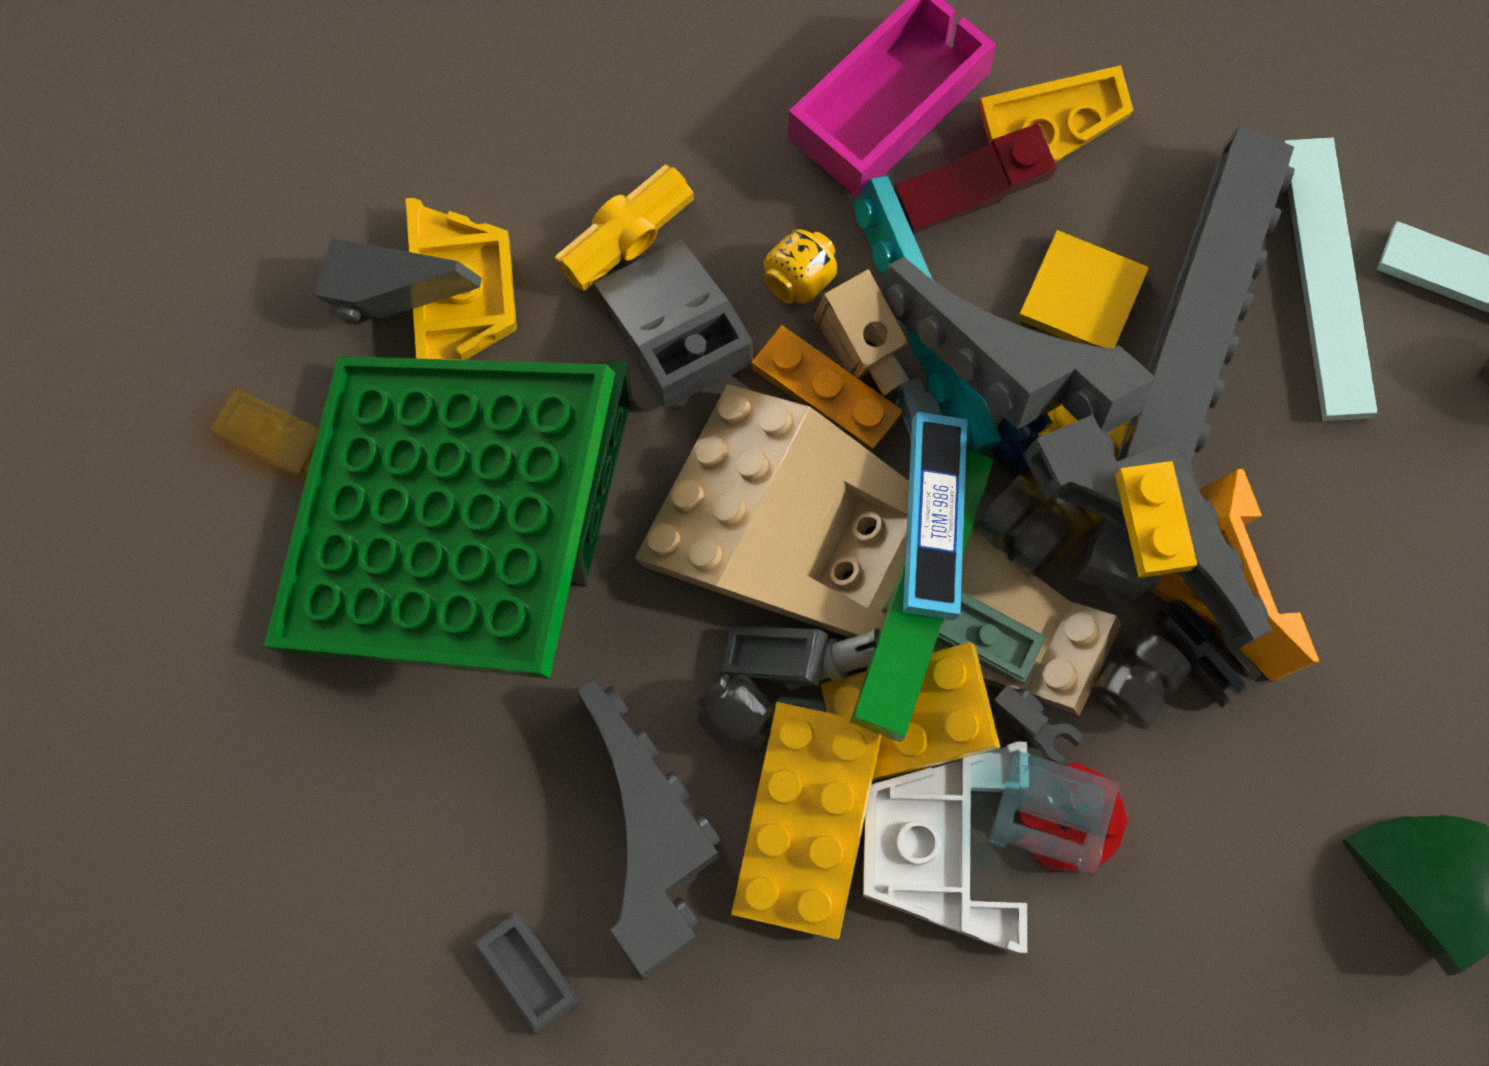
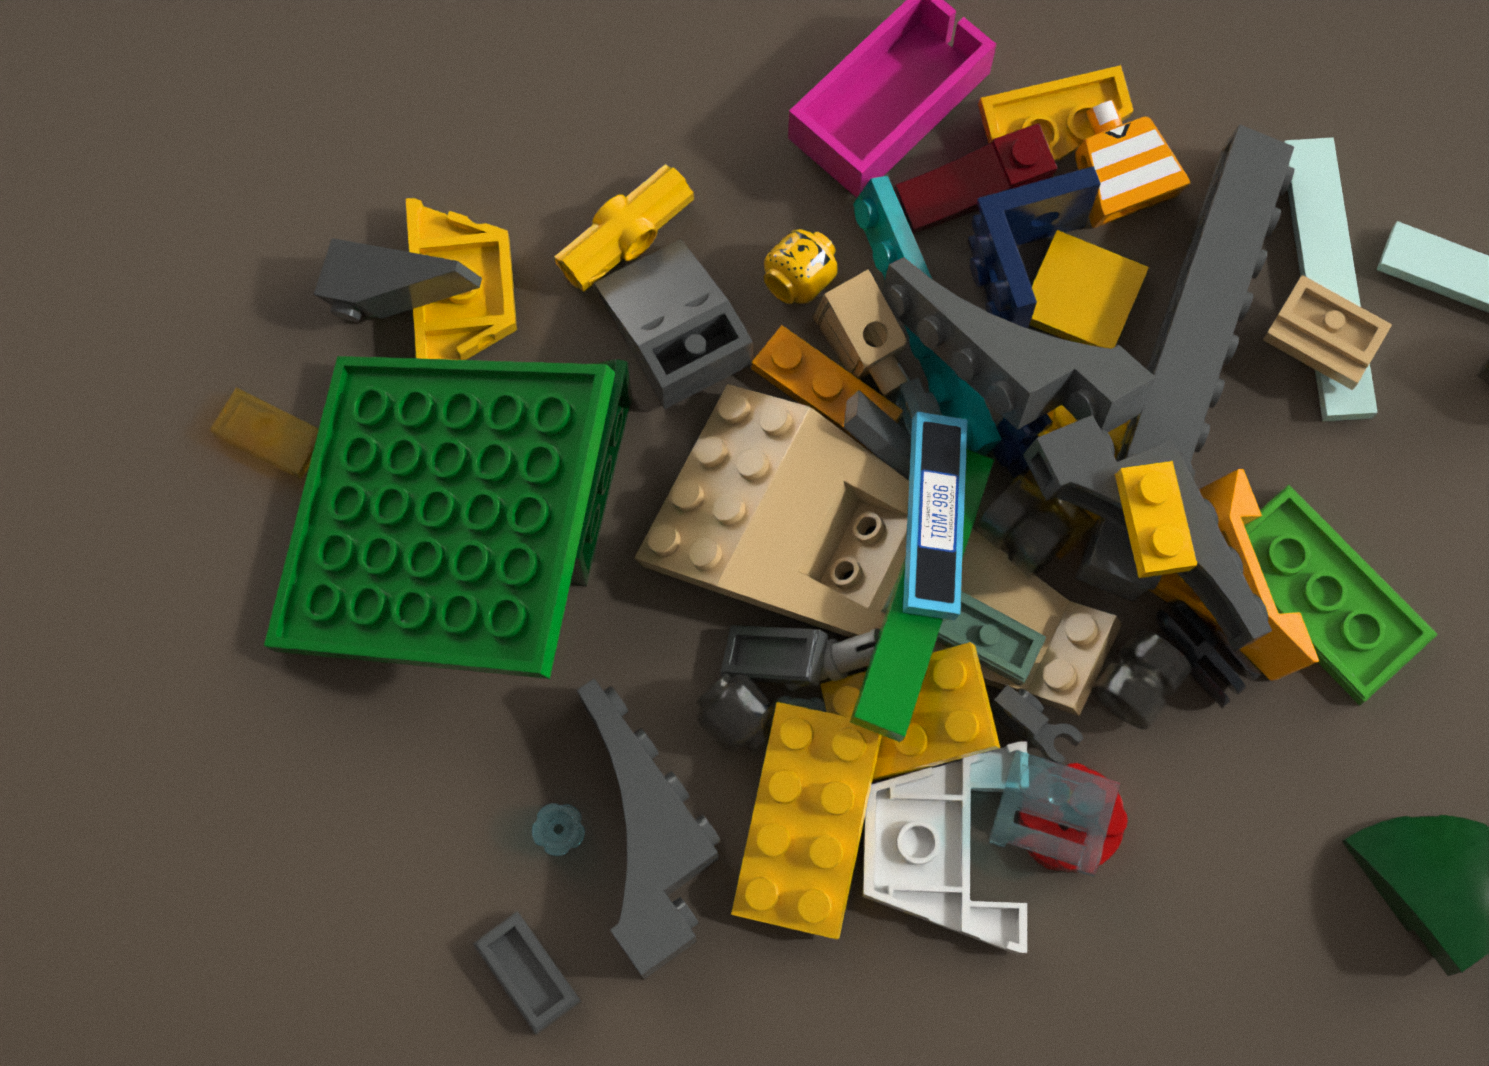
(548, 818): none -> clear light blue plate
(878, 432): none -> dark grey tile
(1017, 219): none -> dark blue bracket
(1130, 163): none -> light orange torso
(1327, 332): none -> tan plate
(1350, 612): none -> bright green tile

